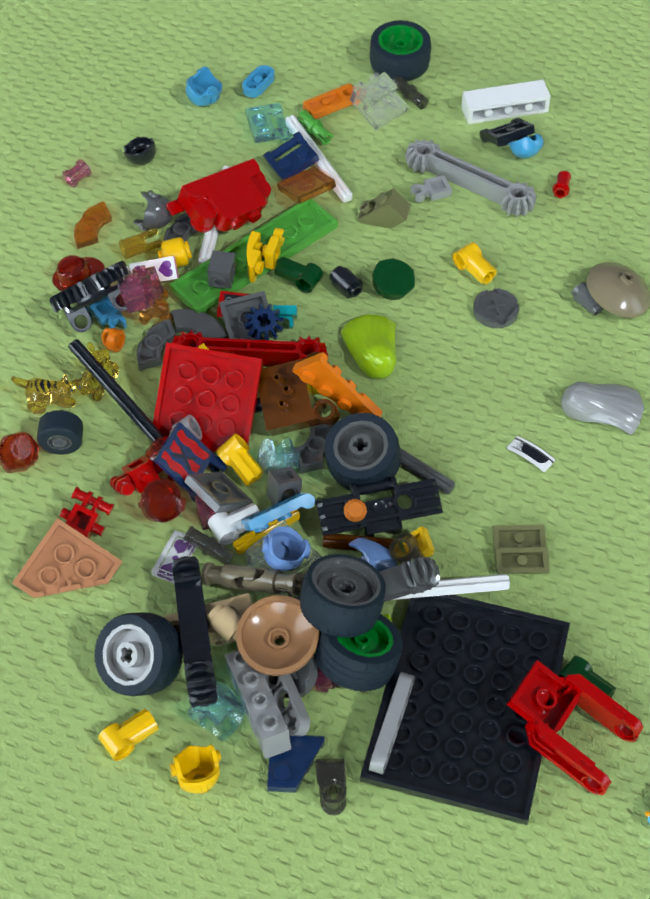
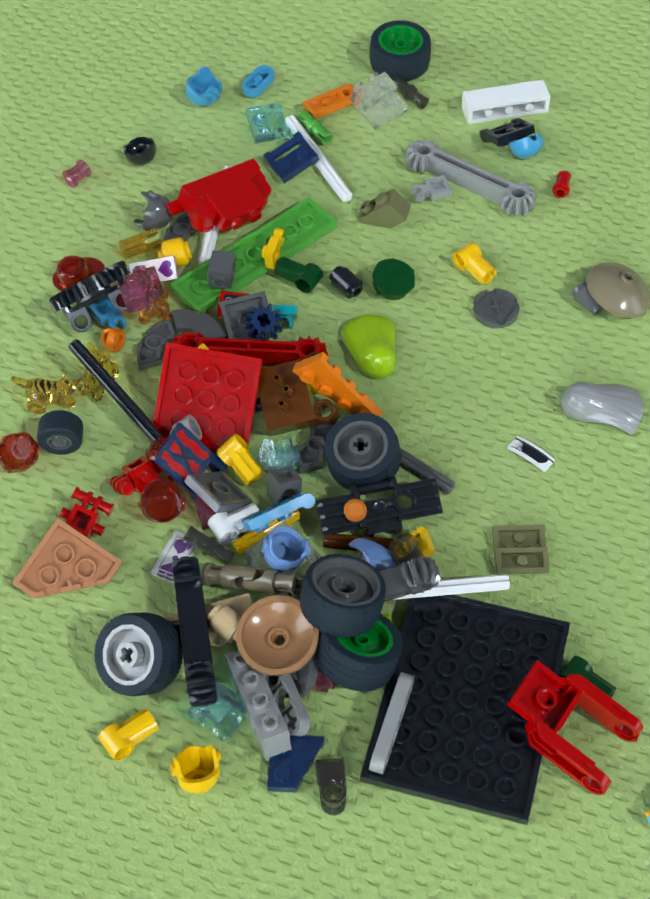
(92, 221): clear orange tile -> none
(254, 260): yellow slope -> none
(306, 185): clear orange tile -> none

